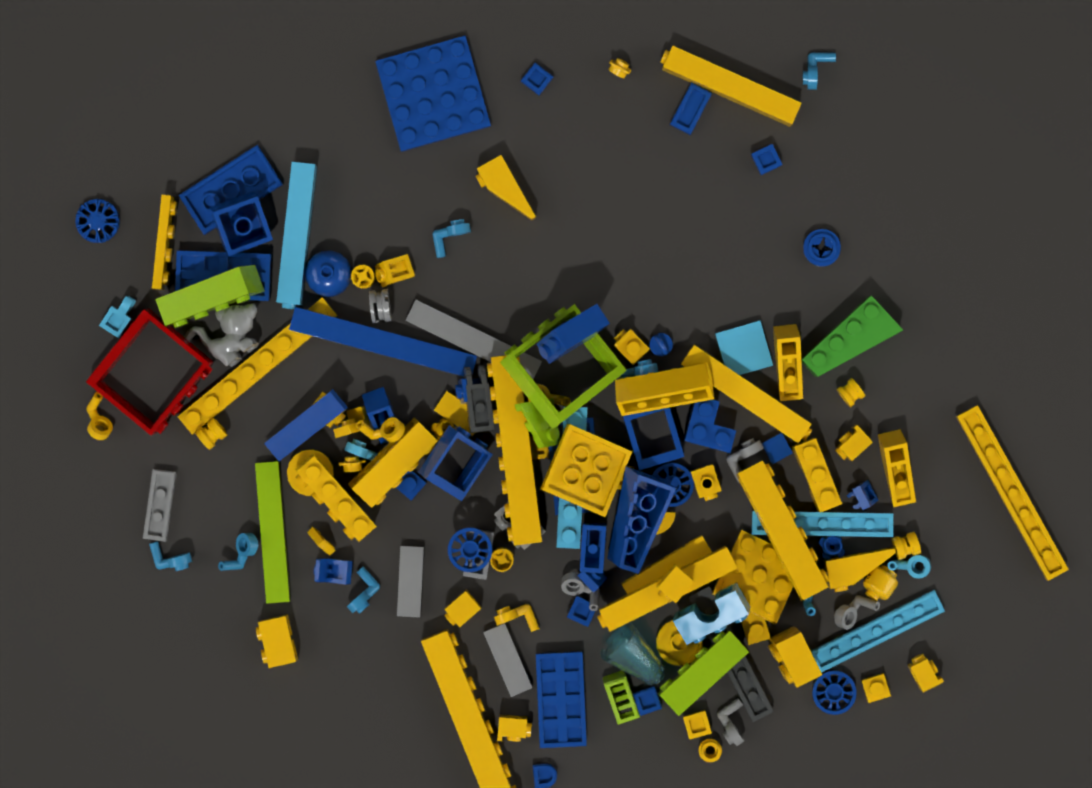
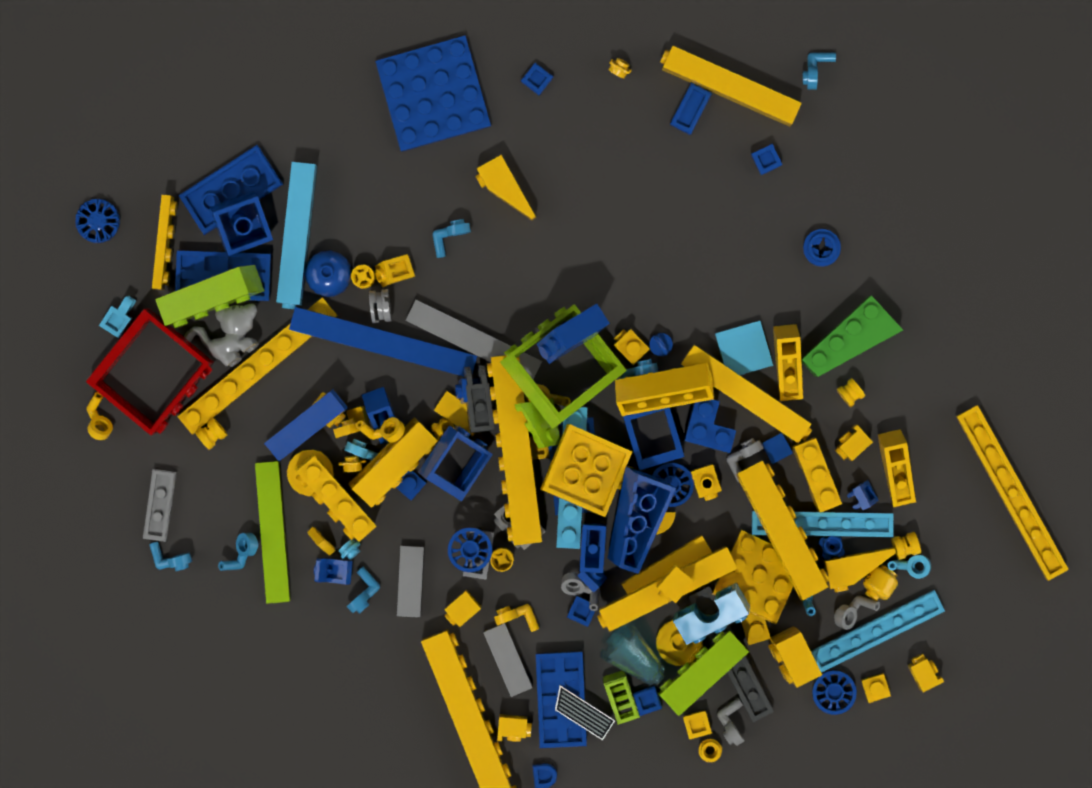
(277, 641): yellow piece -> none
(349, 549): none -> medium azure plate
(583, 713): none -> sticker

